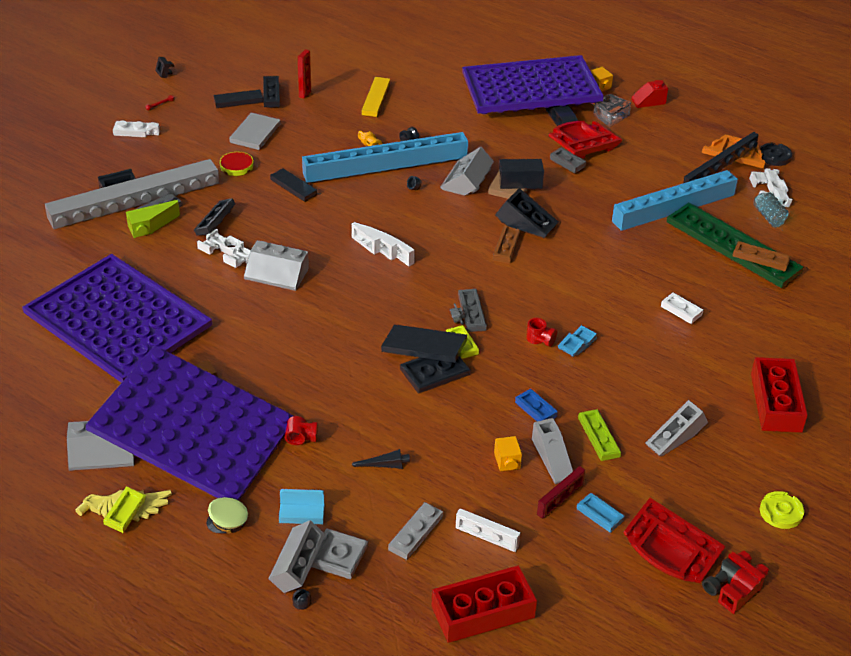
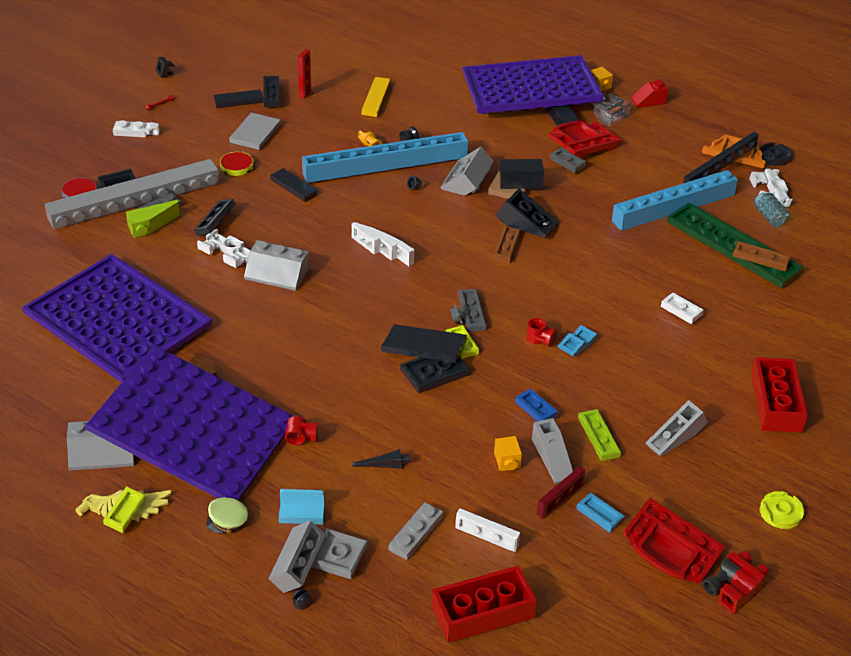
(77, 186): none -> red tile

